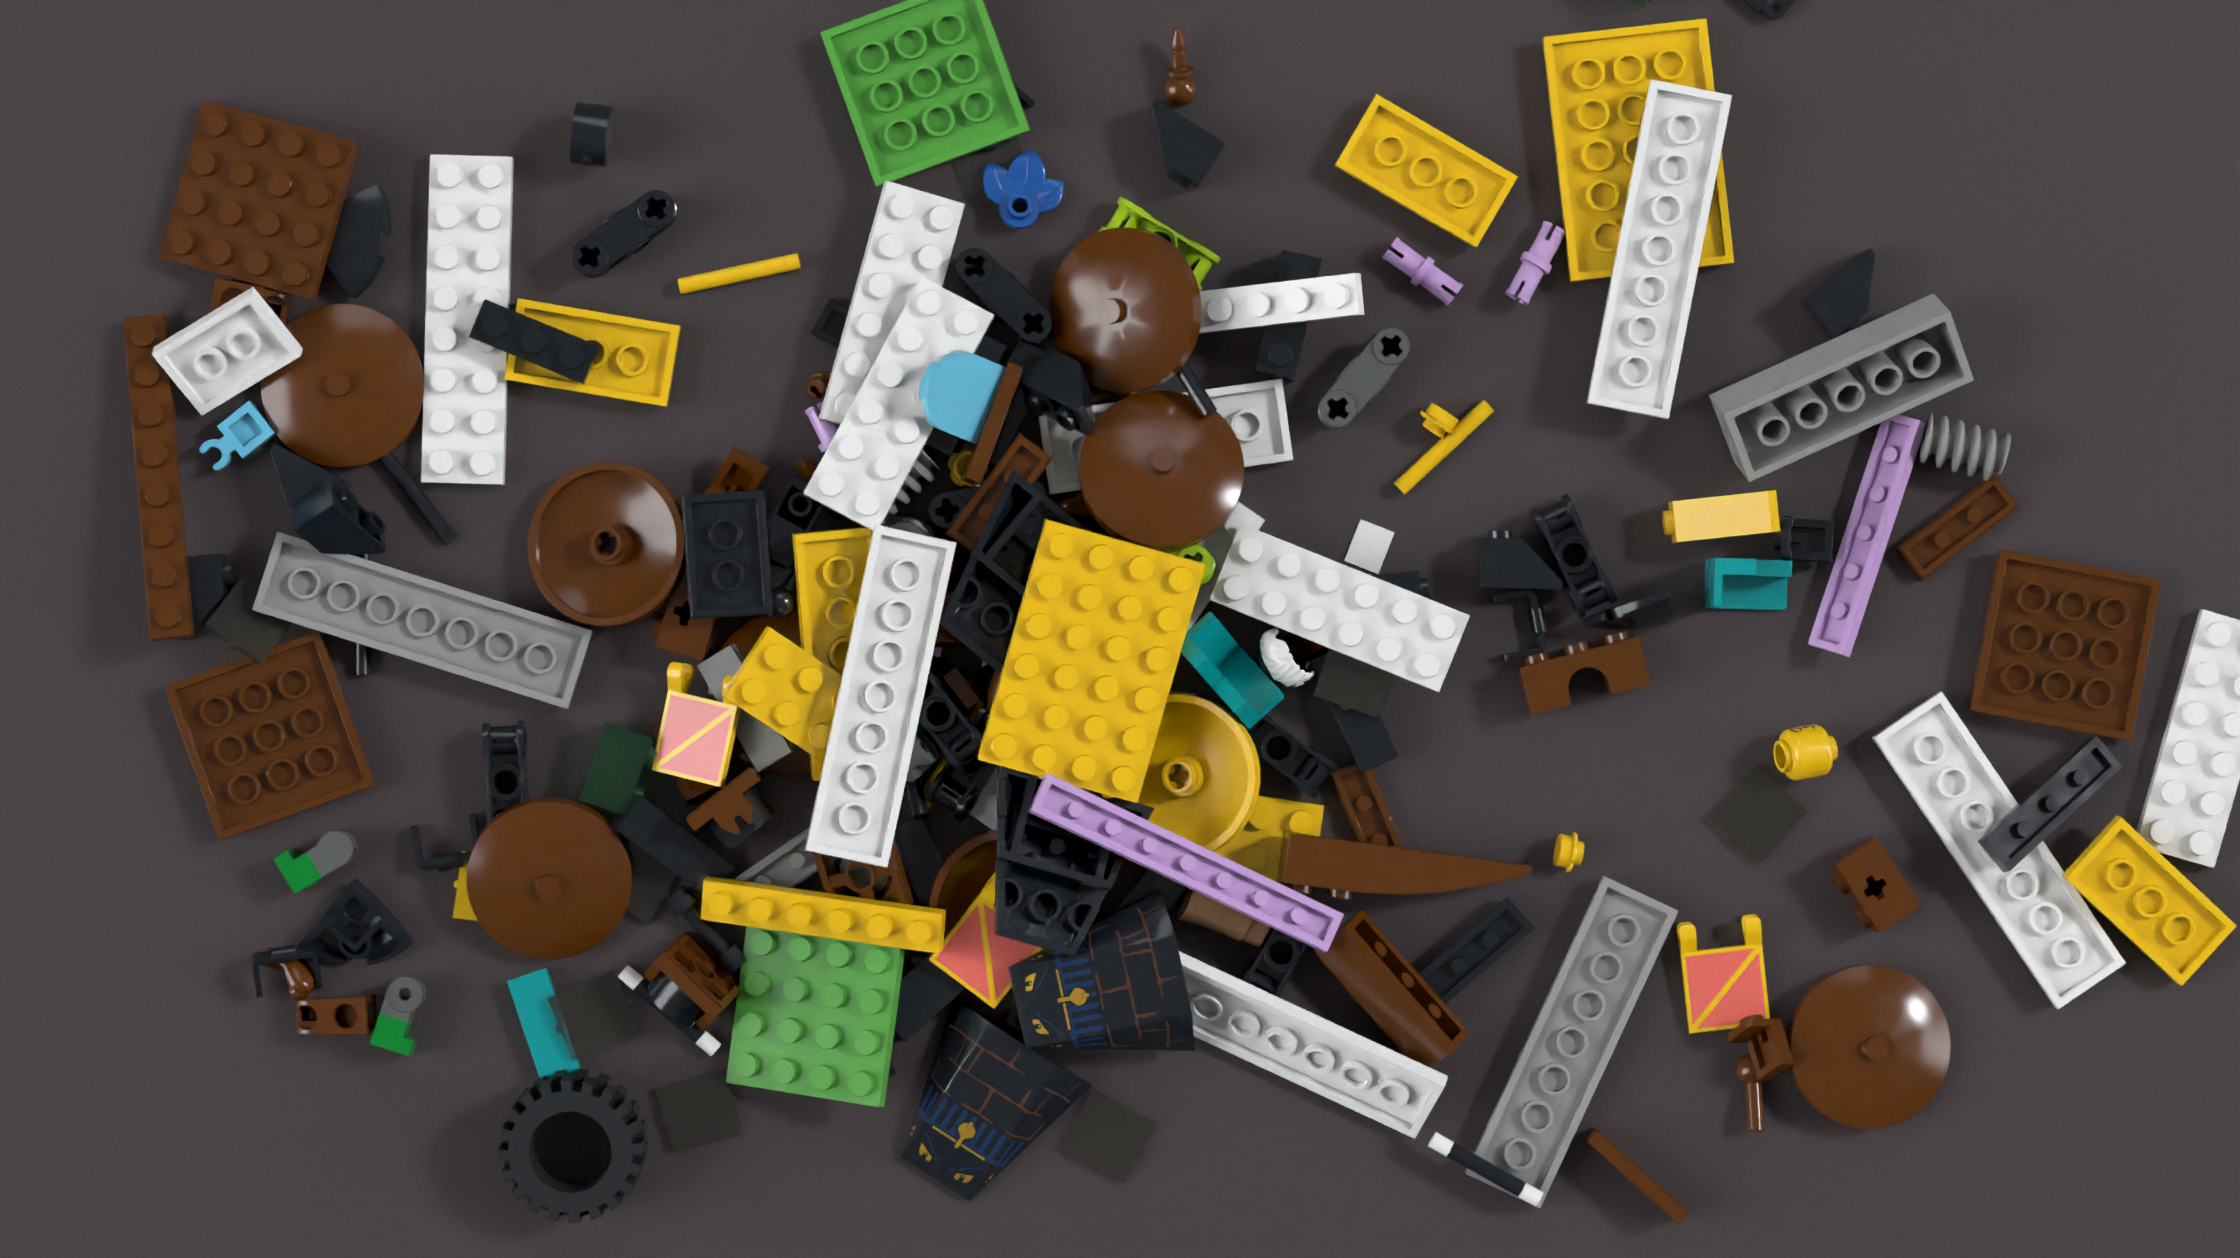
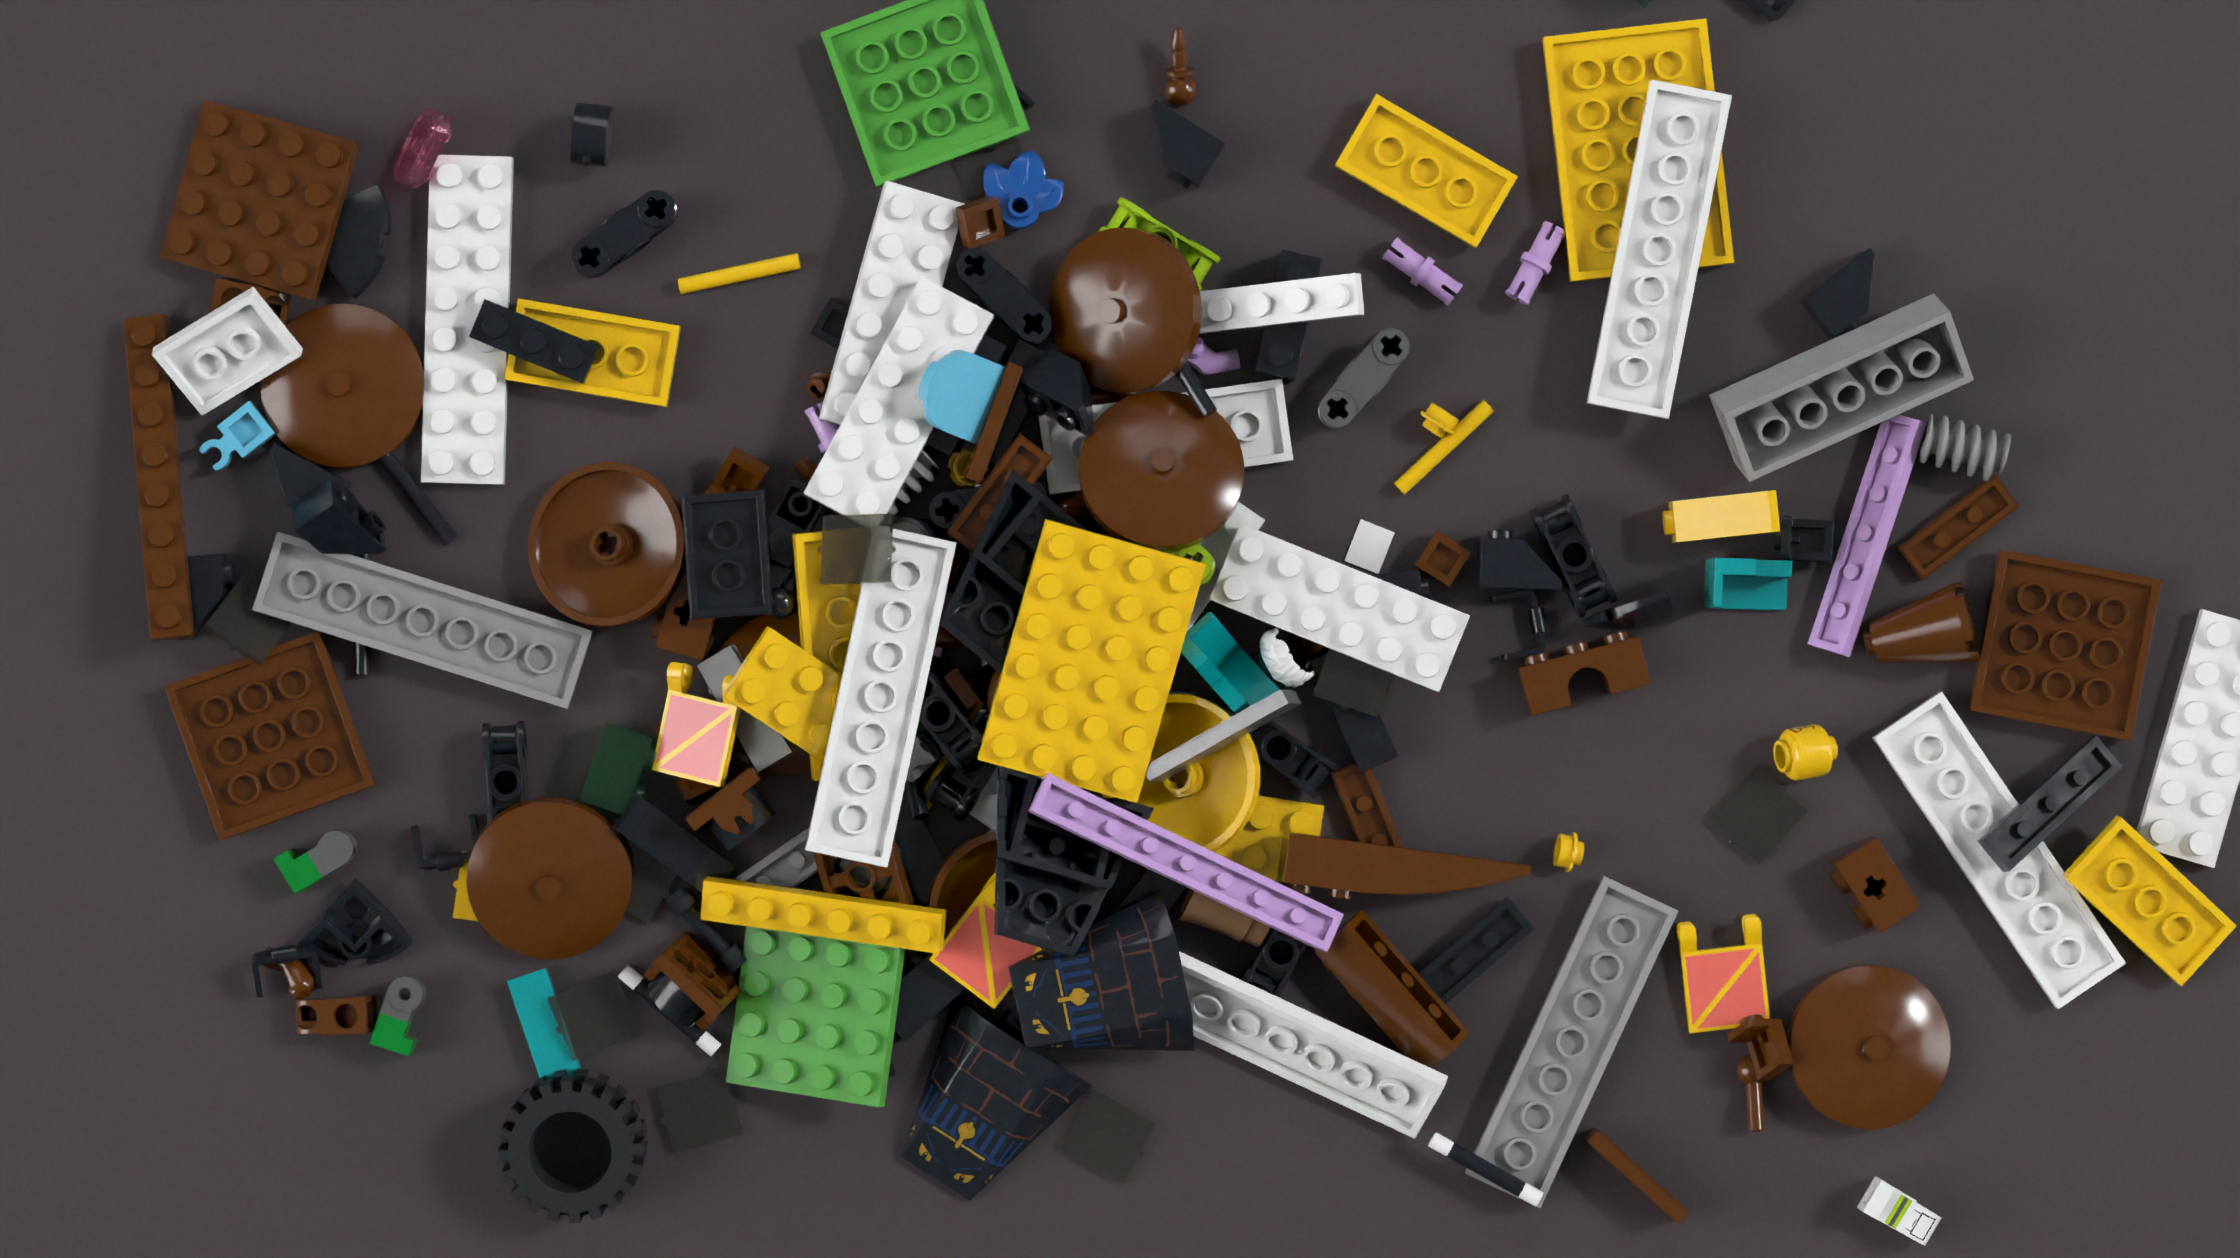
(422, 148): none -> clear pink plate
(856, 549): none -> clear smoke piece
(980, 222): none -> reddish brown plate
(1210, 362): none -> lavender arm
(1222, 735): none -> tile
(1442, 558): none -> reddish brown plate
(1898, 1211): none -> white leg
(1926, 631): none -> reddish brown cone

